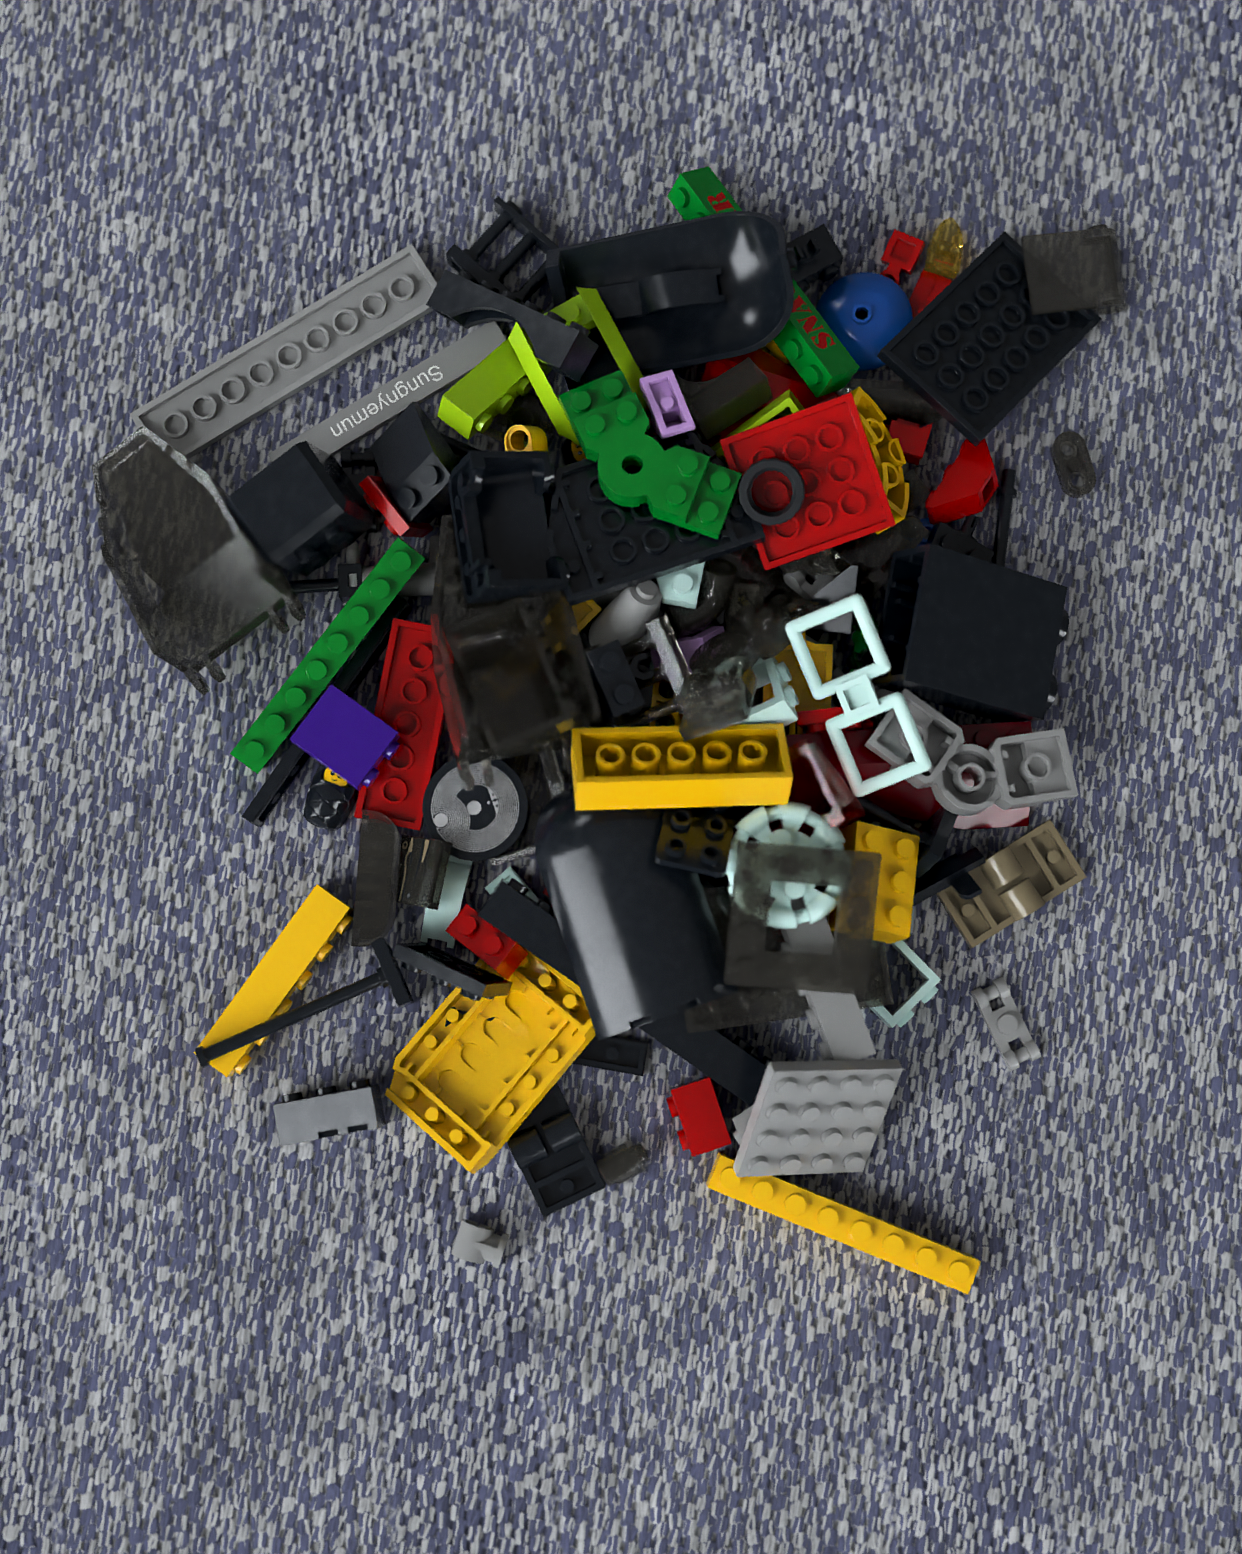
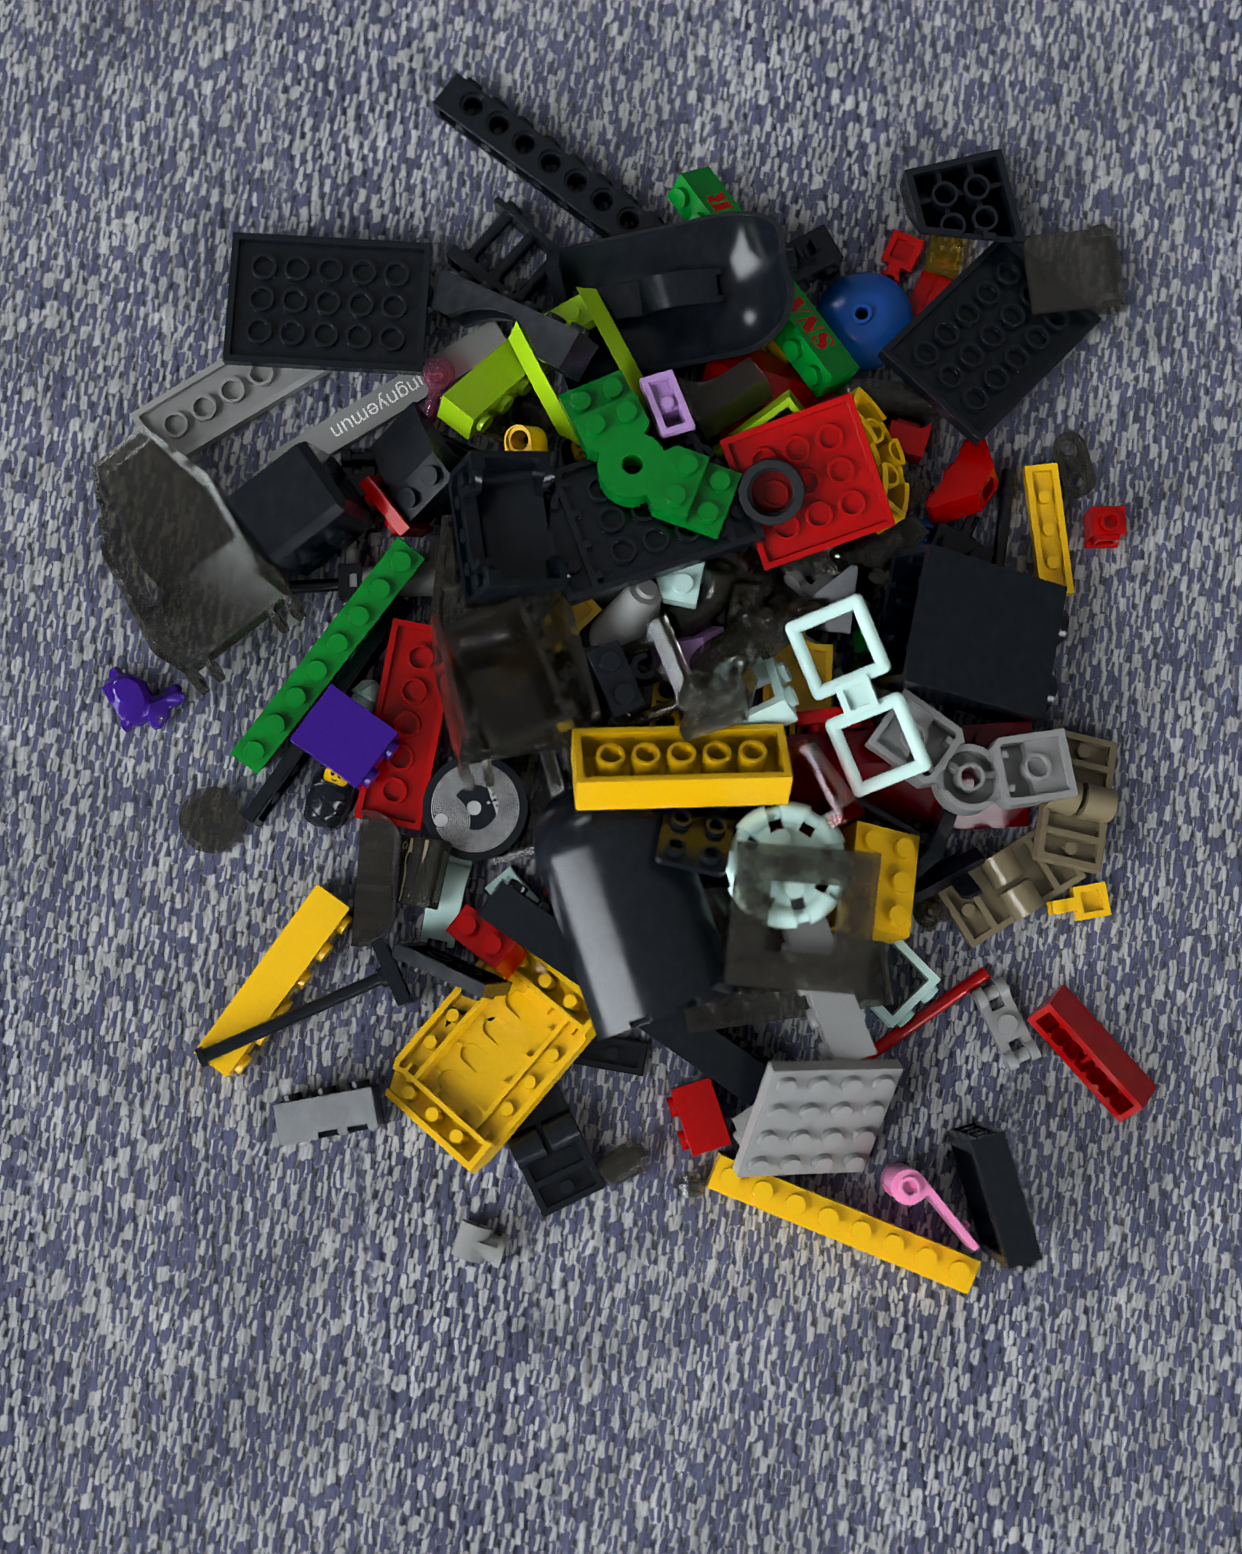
(136, 702): none -> dark purple animal
(212, 820): none -> clear smoke tile
(327, 303): none -> black plate
(366, 694): none -> light aqua plate
(437, 375): none -> clear pink plate
(465, 94): none -> black brick
(690, 1184): none -> clear smoke plate
(911, 1187): none -> bright pink door
(927, 920): none -> clear smoke plate
(930, 1012): none -> red bar
(963, 199): none -> black wedge
(995, 1195): none -> black window
(1047, 524): none -> yellow plate
(1075, 829): none -> dark tan plate
(1085, 901): none -> yellow plate
(1092, 1054): none -> red brick
(1104, 526): none -> red window

